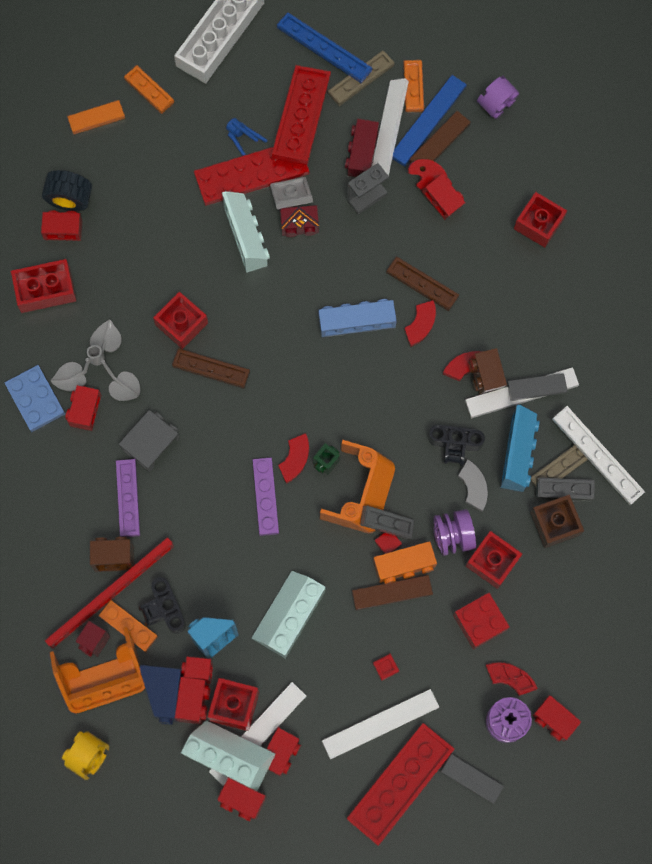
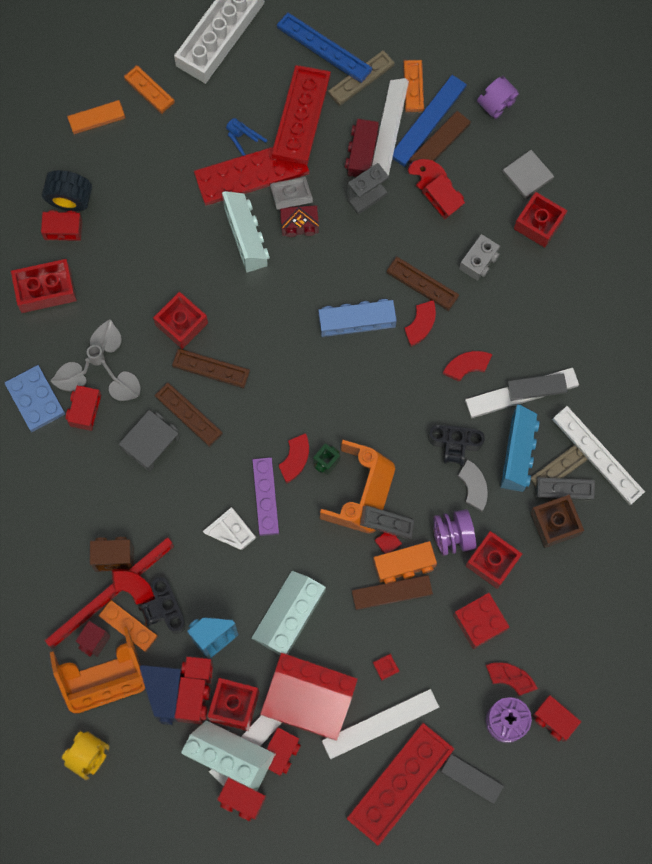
(128, 498): medium lavender plate -> none
(133, 584): none -> red tile
(188, 414): none -> reddish brown tile
(231, 530): none -> white wing
(309, 696): none -> slope
(479, 258): none -> light grey brick
(487, 371): reddish brown brick -> none
(528, 174): none -> light grey tile

